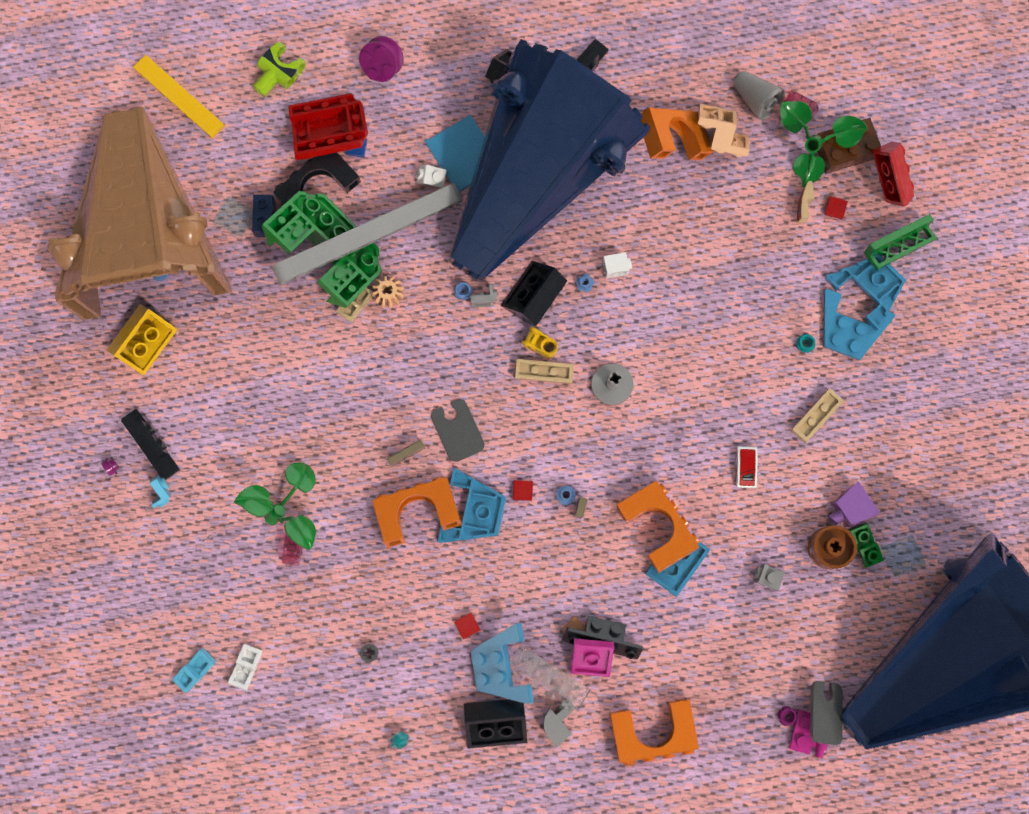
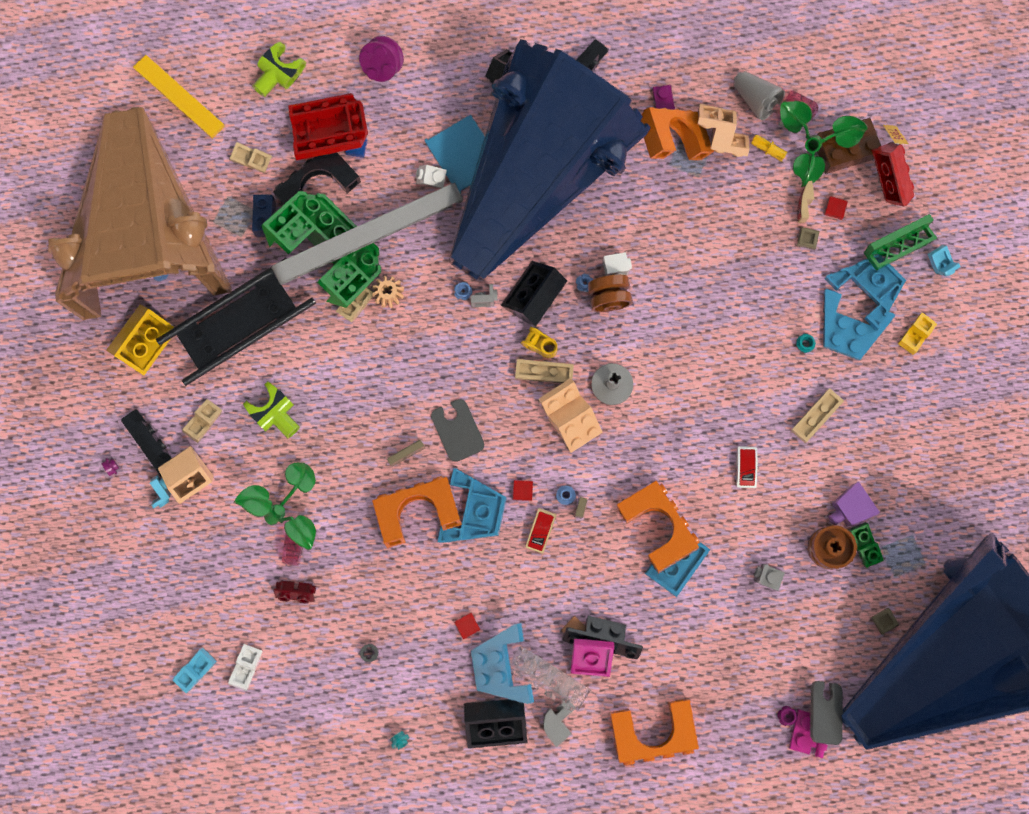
(185, 474): none -> light nougat slope
(202, 421): none -> tan slope
(236, 324): none -> black piece
(250, 157): none -> tan slope
(274, 412): none -> lime connector
(304, 594): none -> dark red hinge
(540, 530): none -> red slope
(570, 415): none -> light nougat bracket
(610, 293): none -> dark orange wheel
(663, 97): none -> magenta plate
(681, 162): none -> clear light blue piece
(769, 148): none -> yellow axle
(808, 238): none -> dark tan tile
(885, 621): none -> dark tan tile
(895, 134): none -> yellow sticker
(917, 333): none -> yellow slope
(942, 261): none -> medium azure bracket

